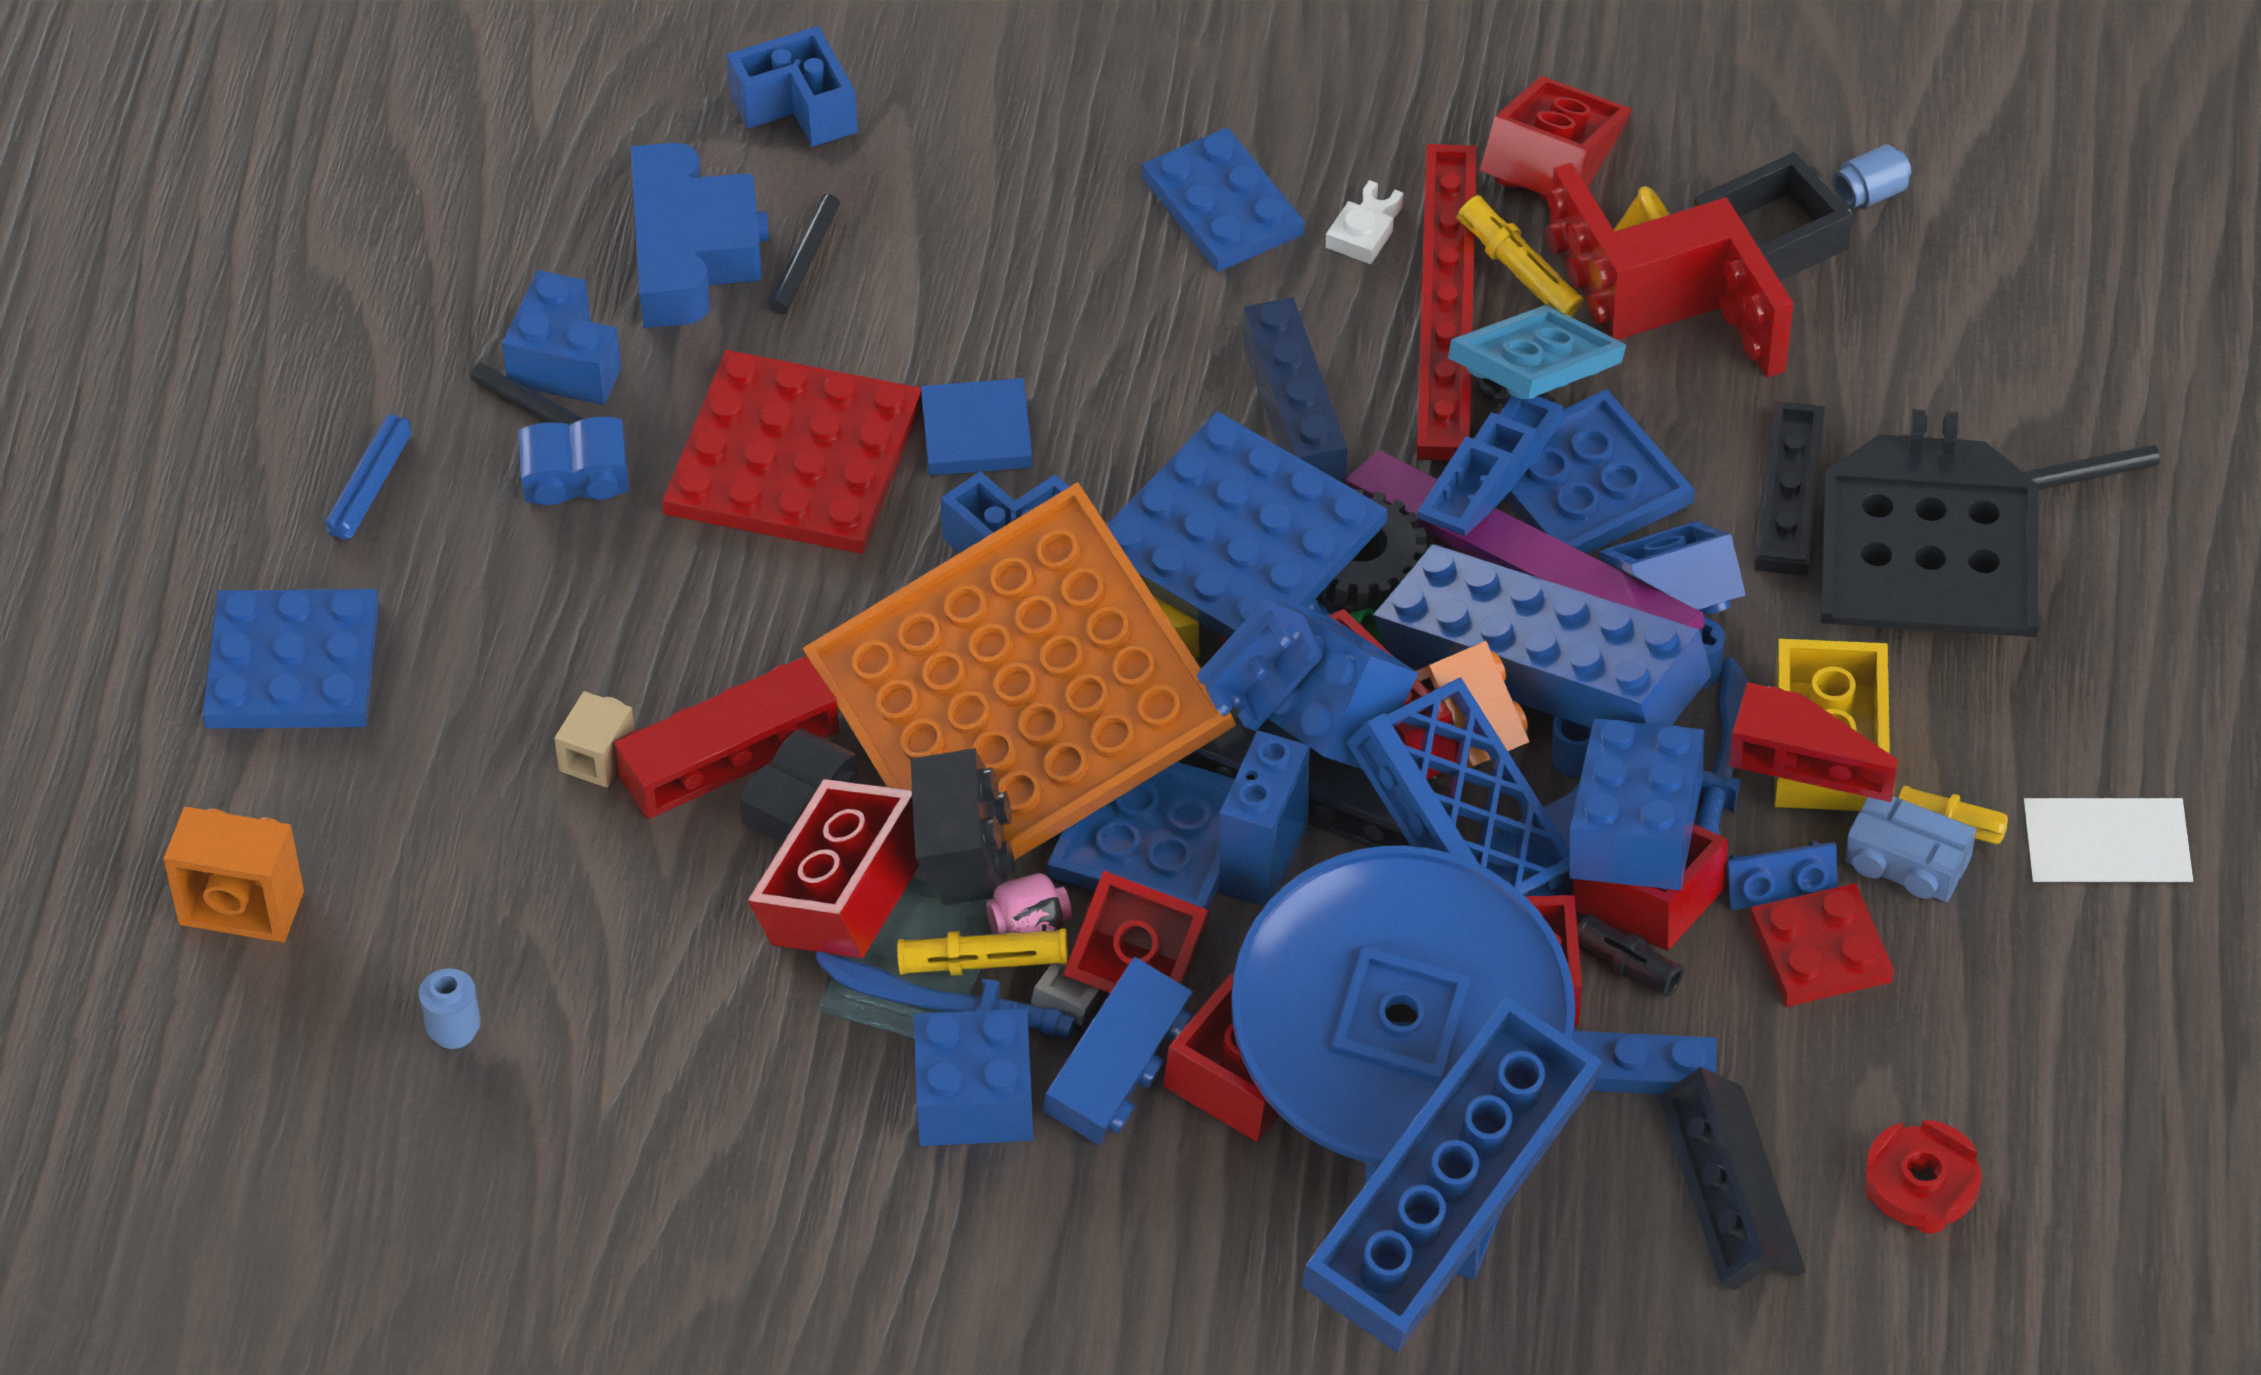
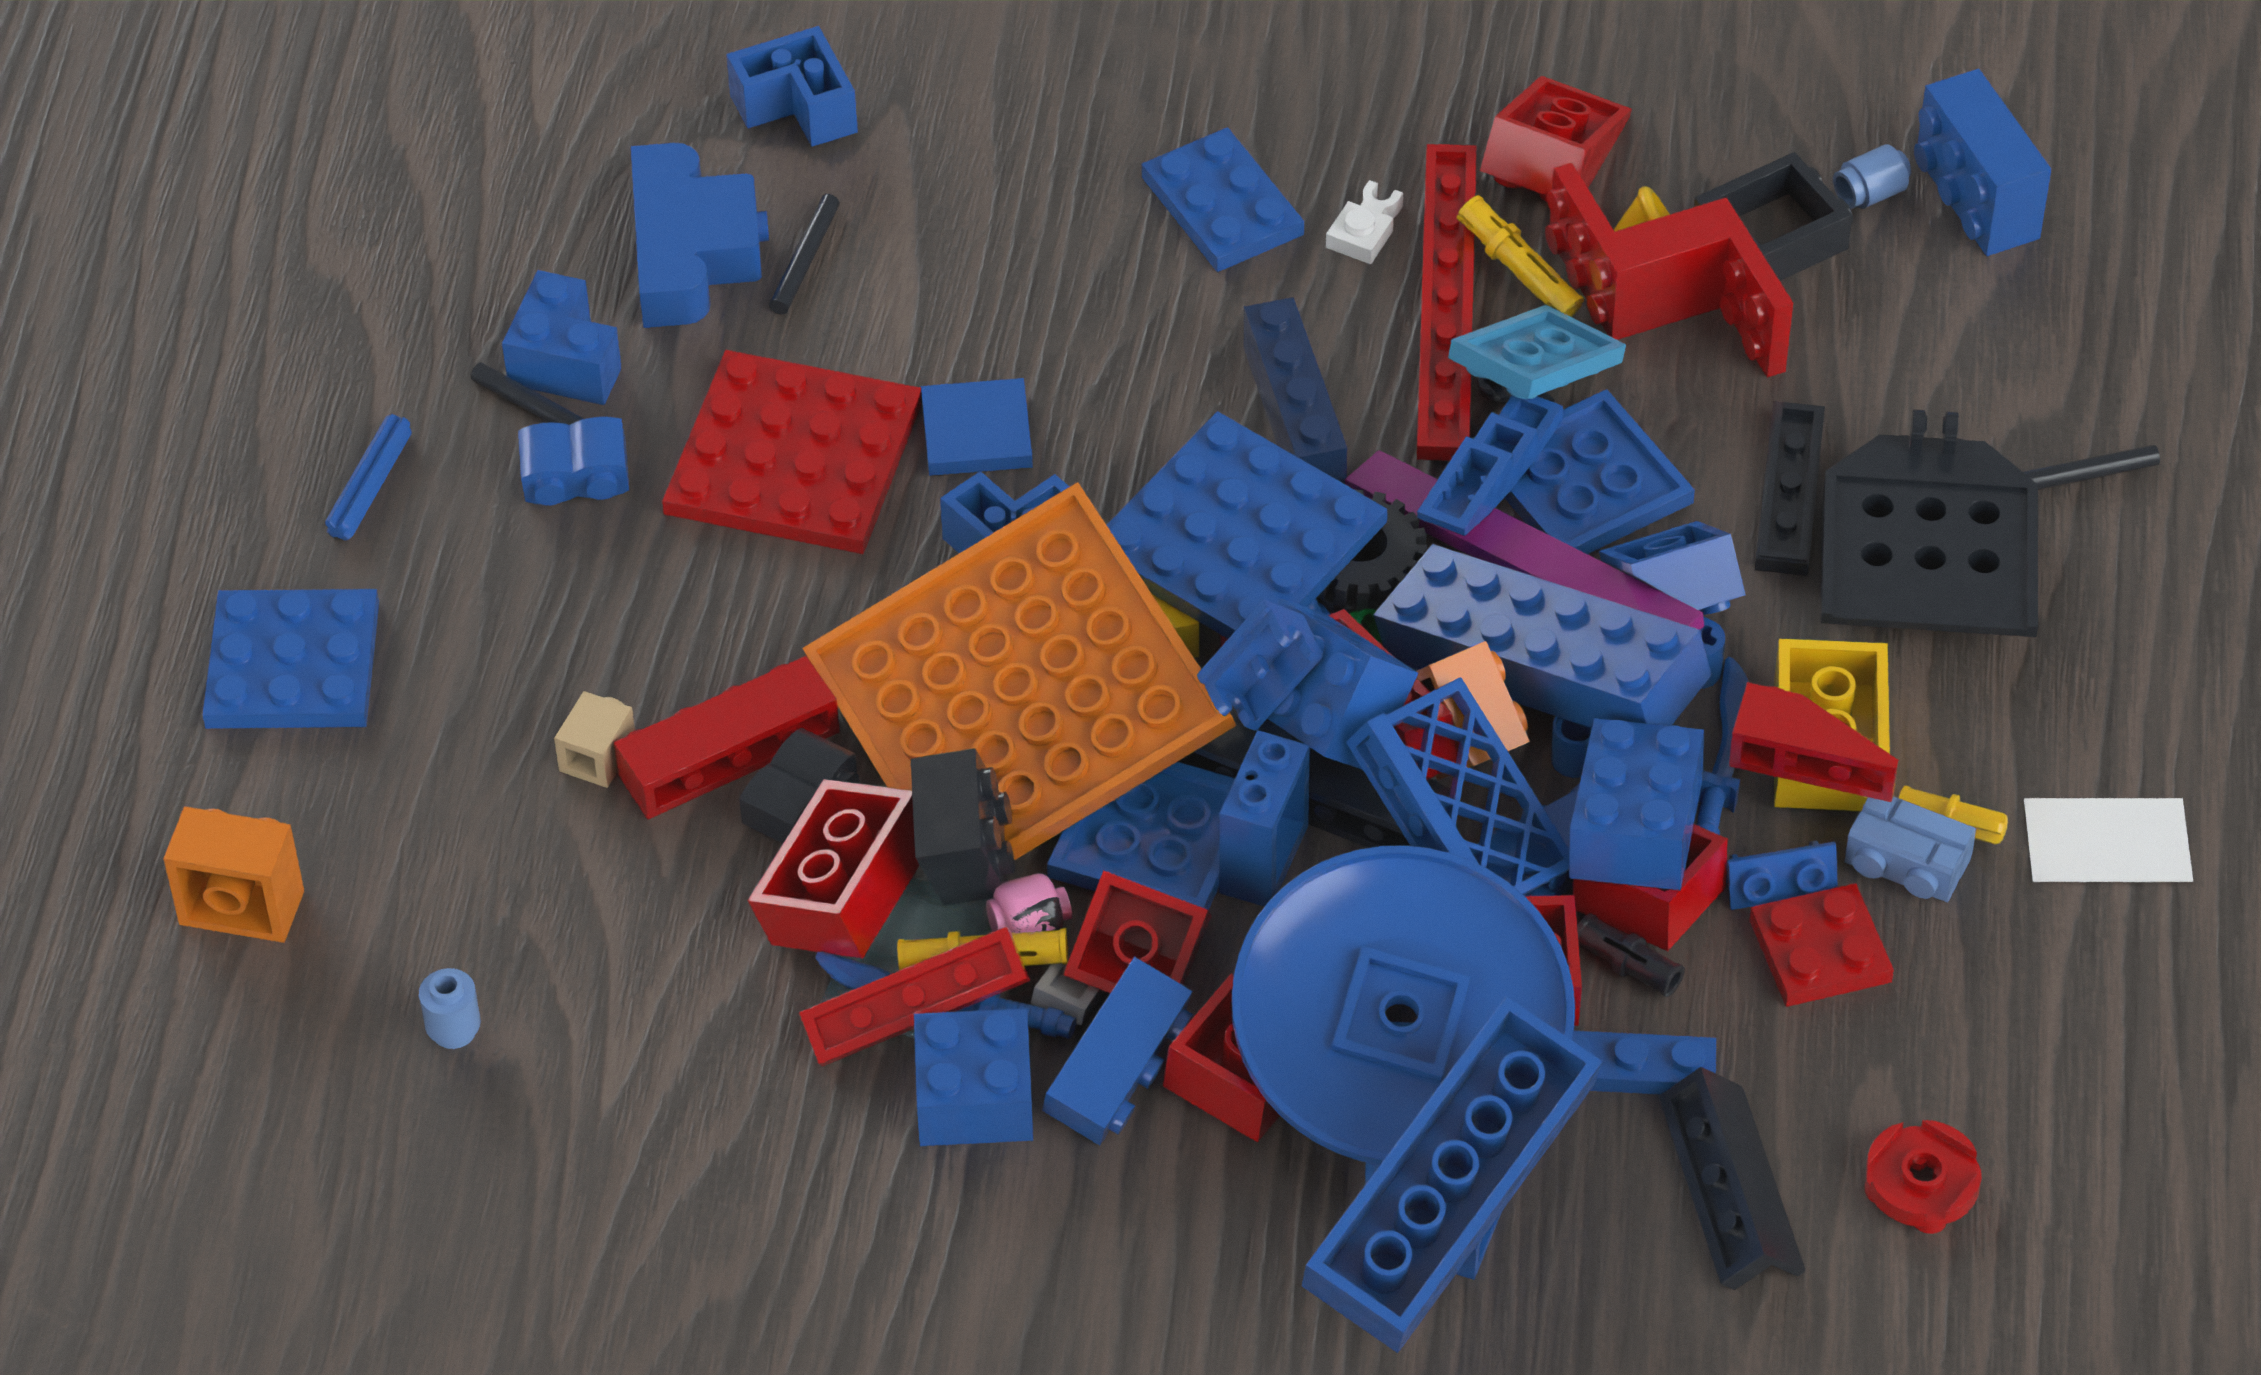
(931, 986): none -> red plate
(1982, 162): none -> blue brick

